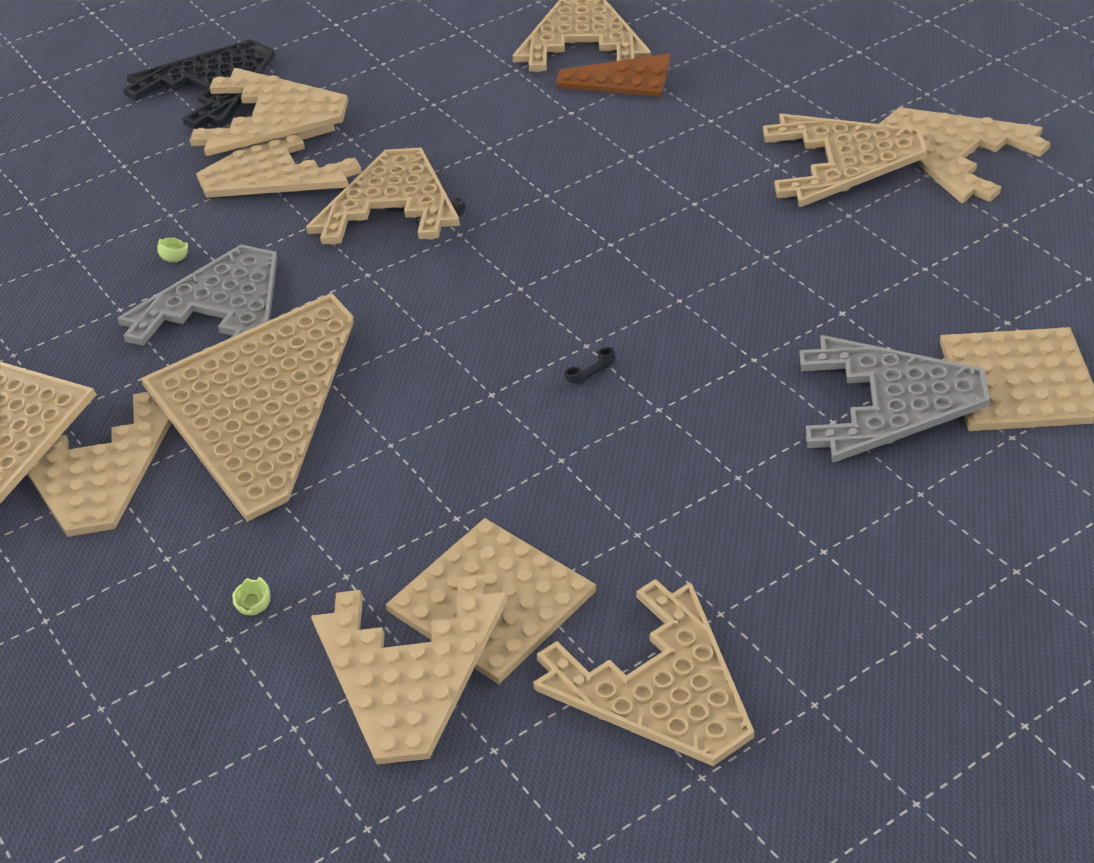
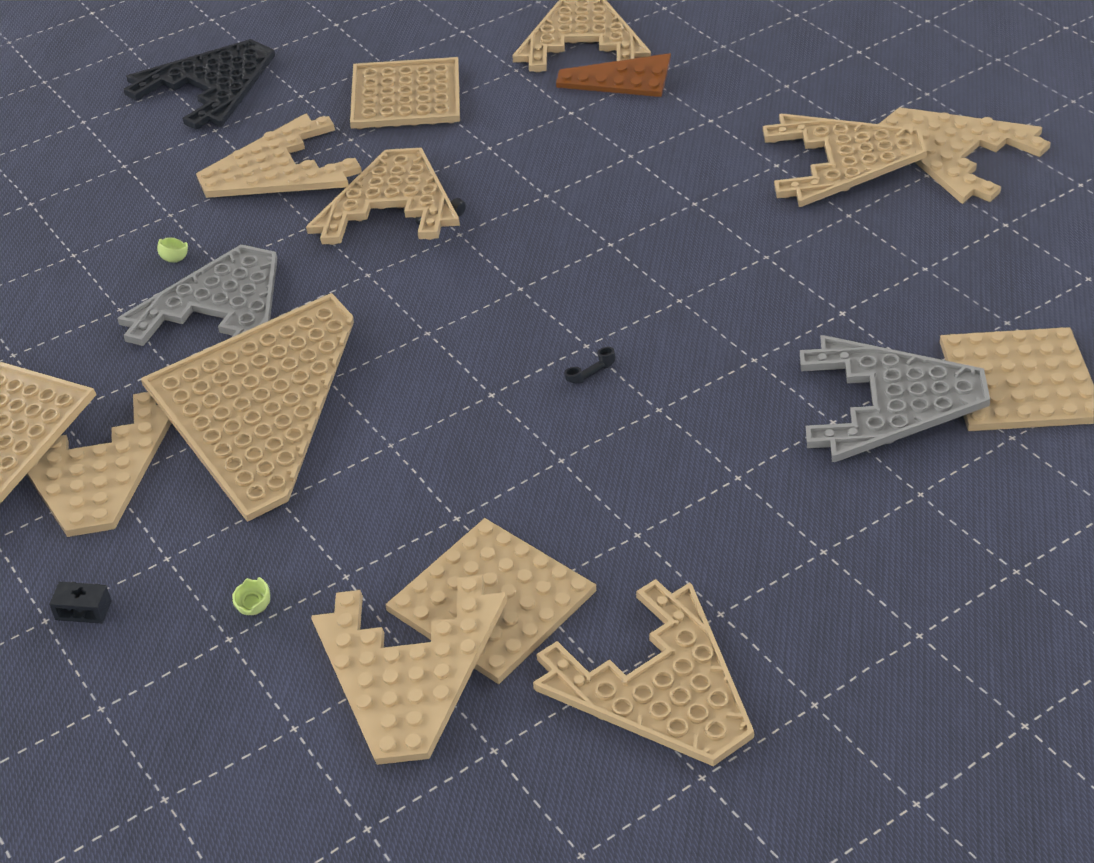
(80, 602): none -> black brick
(279, 111): tan wing -> none
(405, 93): none -> tan plate

